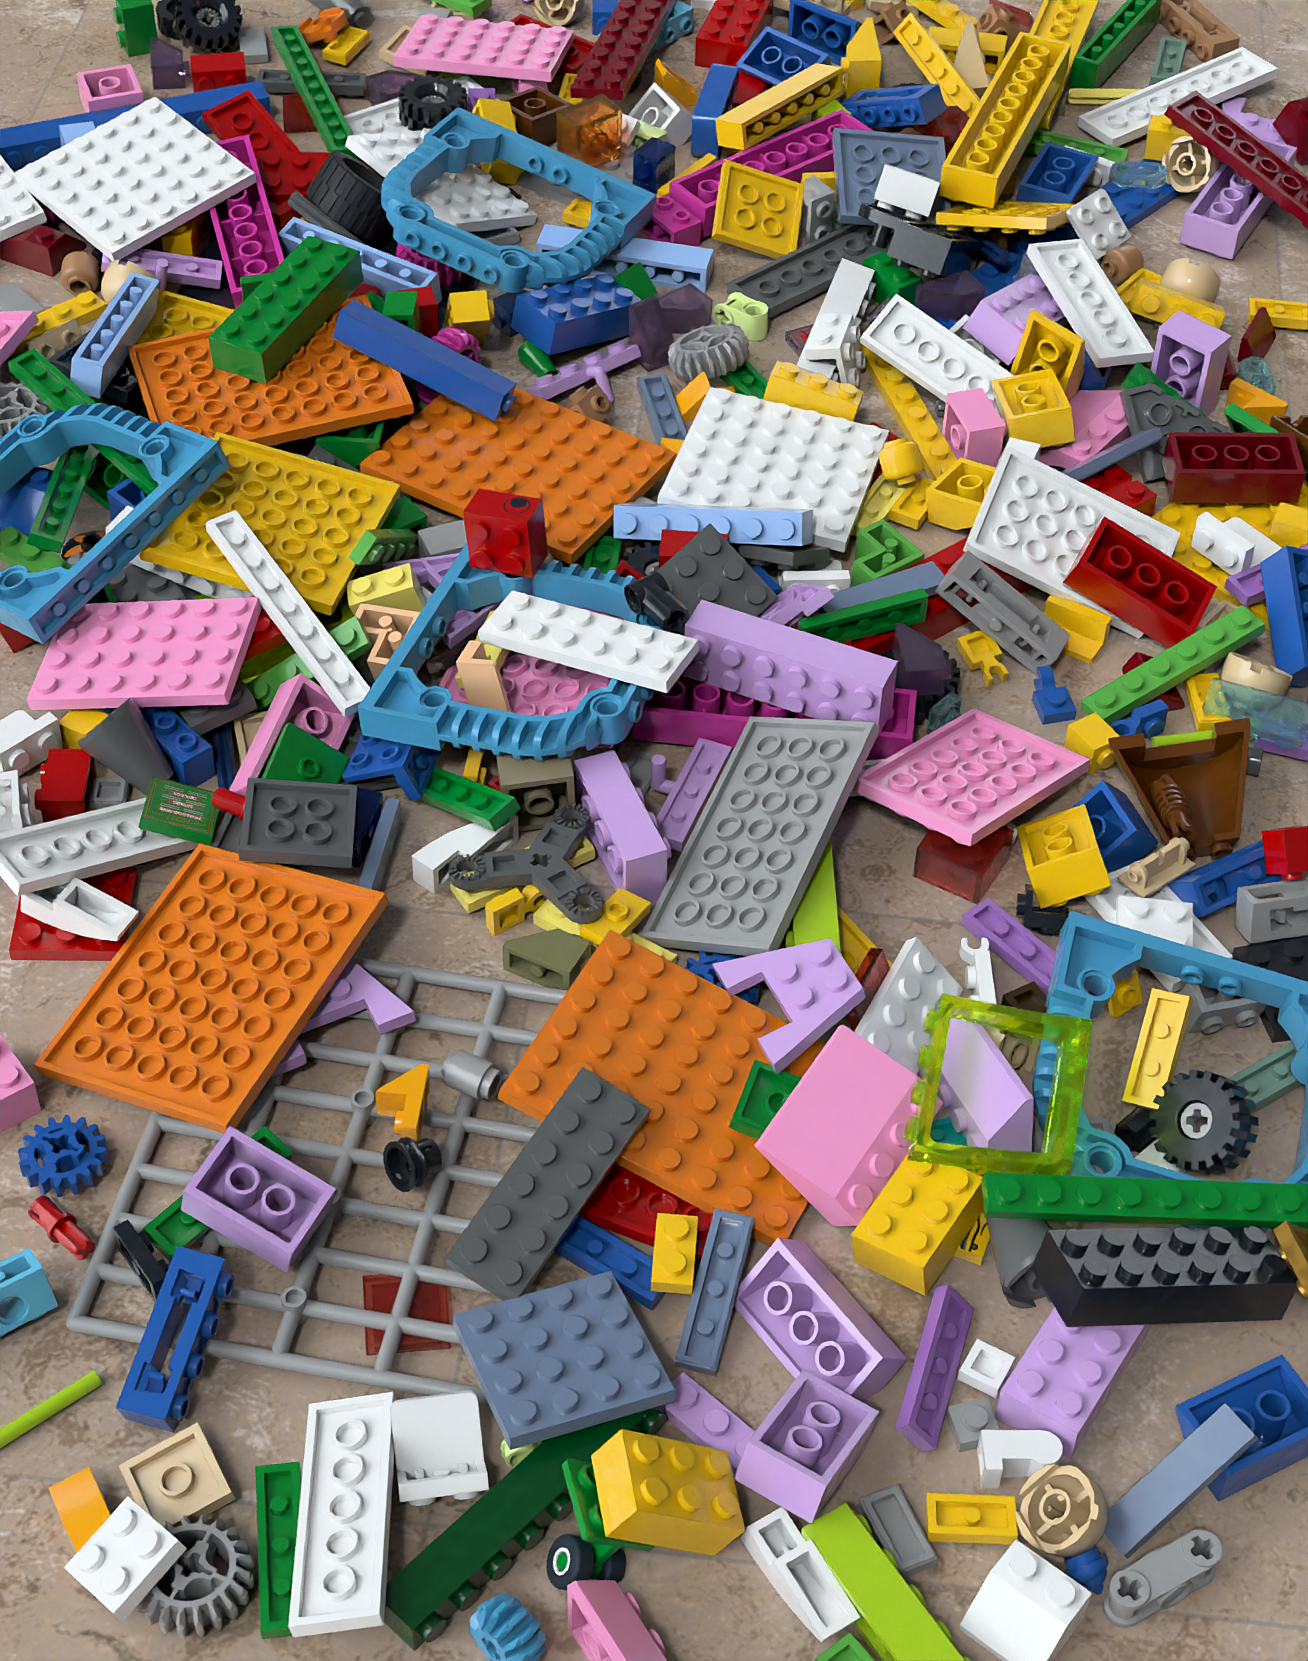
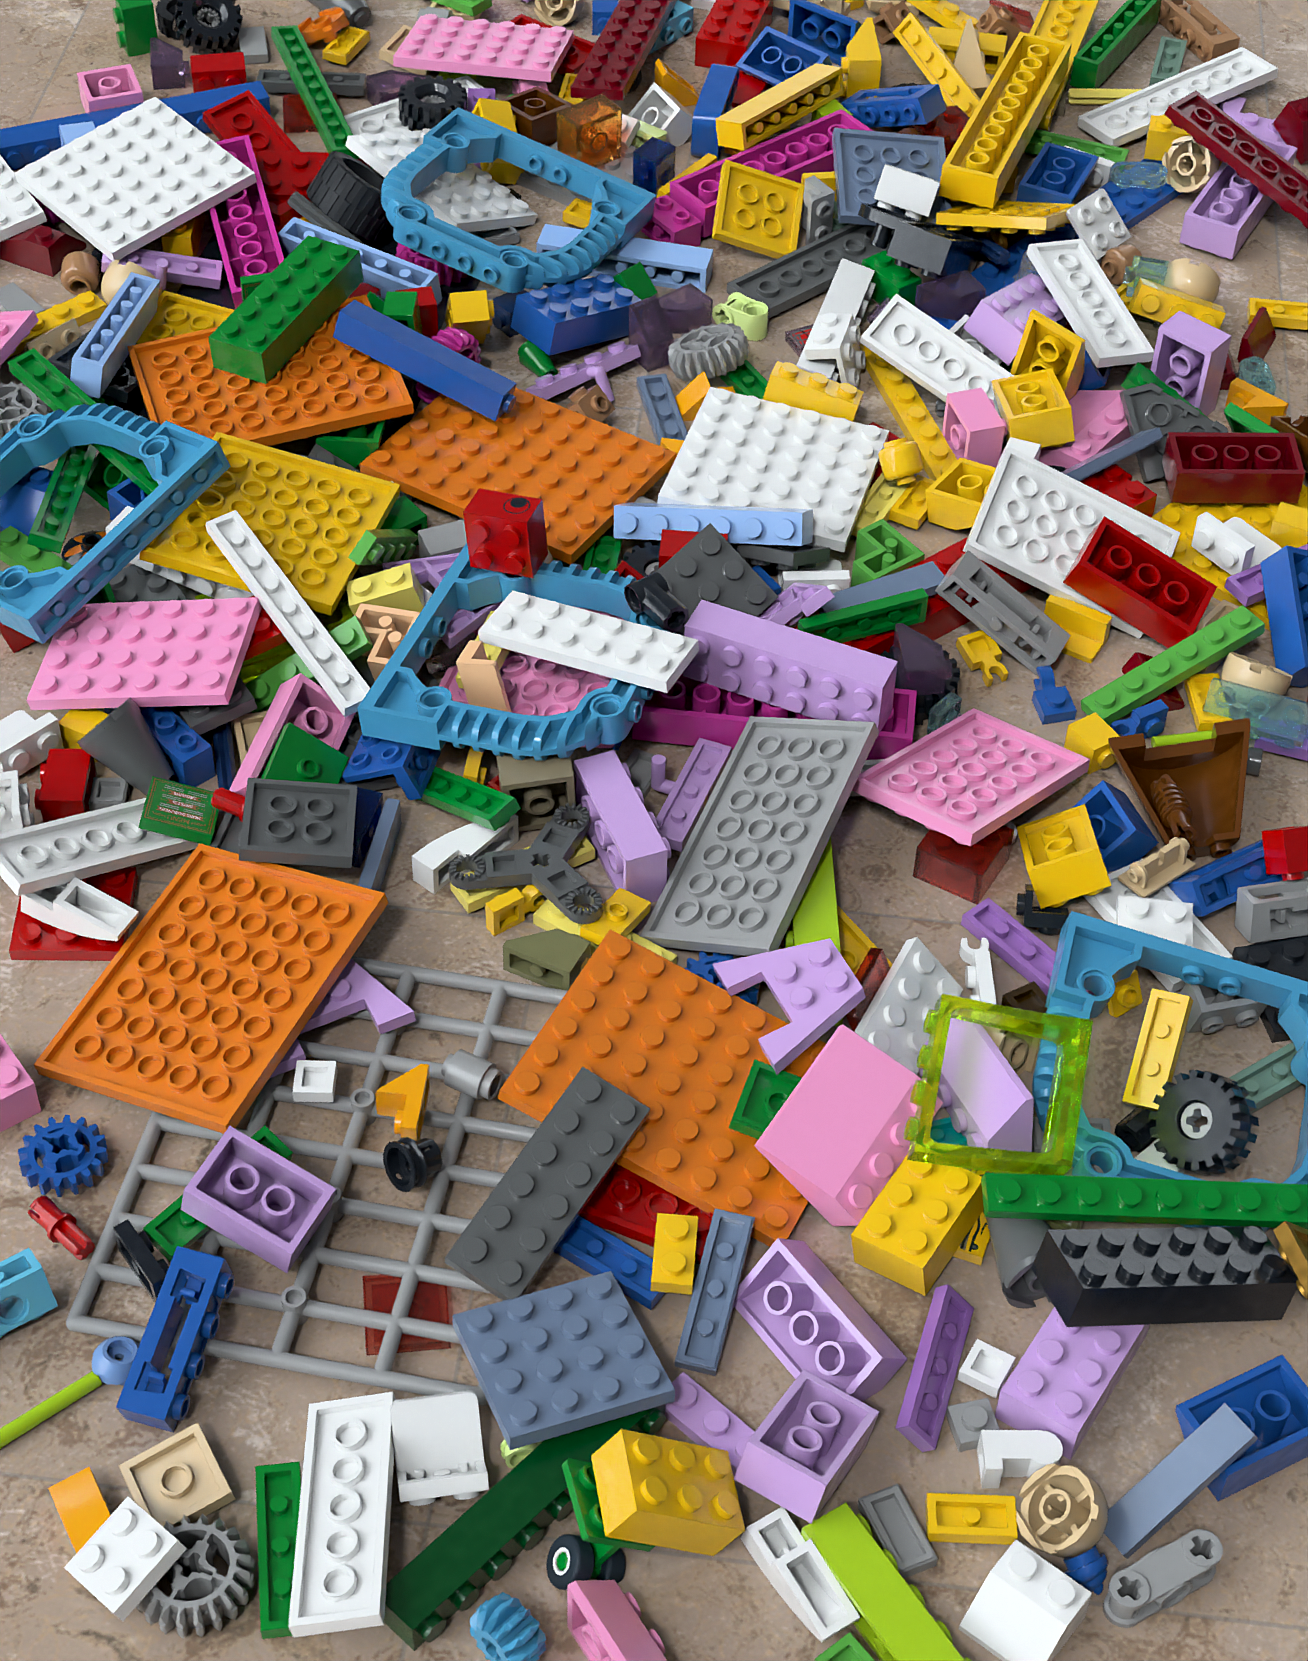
(105, 1363): none -> medium blue plate
(315, 1081): none -> white plate
(1146, 268): none -> clear light blue brick

